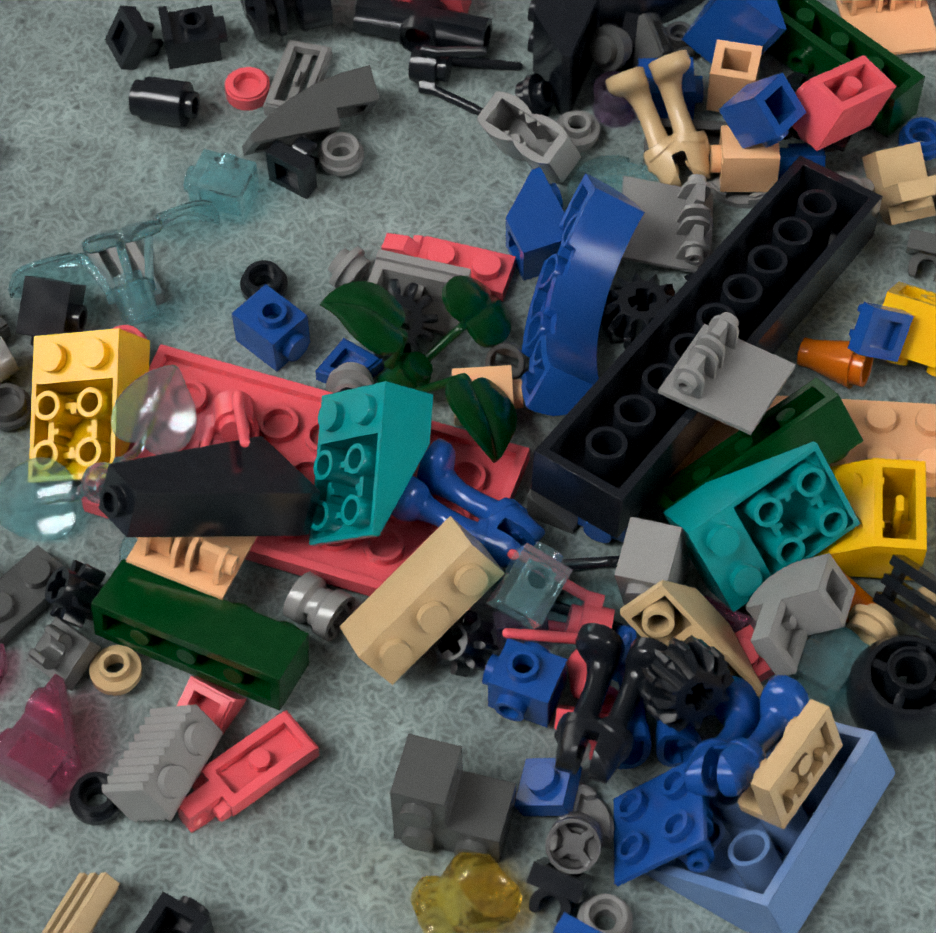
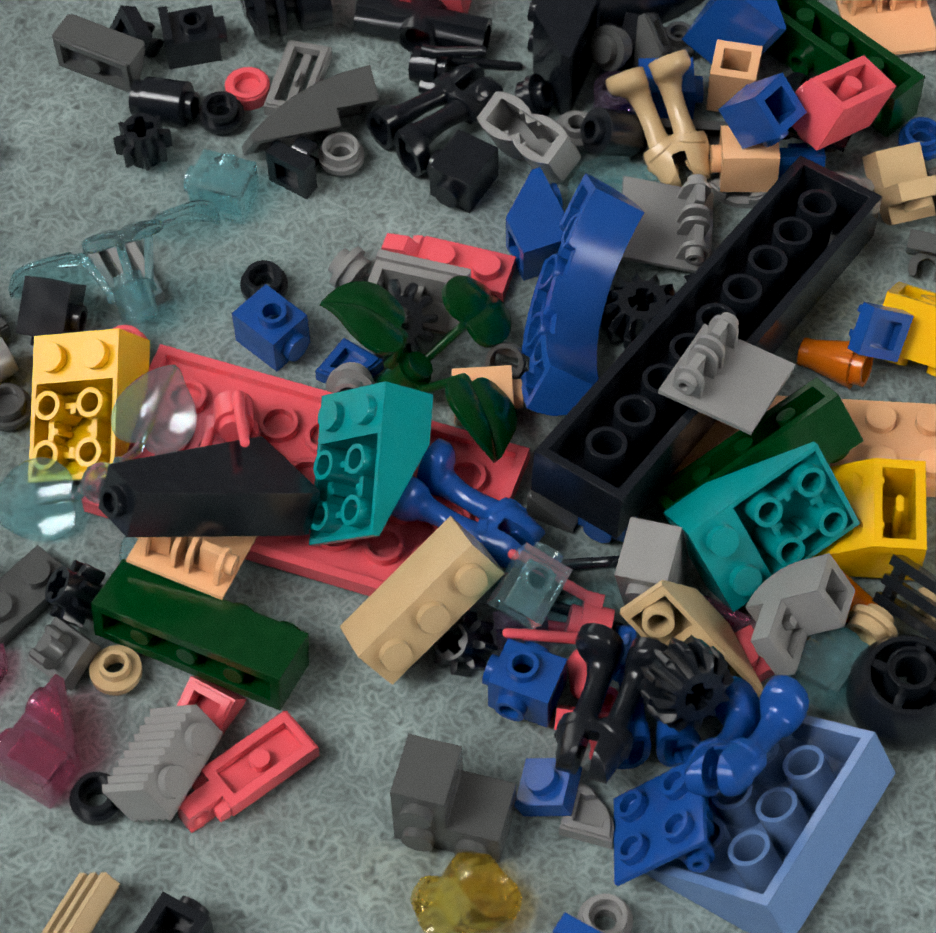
(99, 52): none -> dark grey slope
(143, 141): none -> black gear
(226, 106): none -> black plate
(318, 606): light grey wheel -> none
(461, 92): none -> black piece
(463, 171): none -> black brick
(555, 883): black tile -> none
(570, 850): flat silver wheel -> none
(612, 132): none -> black brick
(793, 766): tan bracket -> none

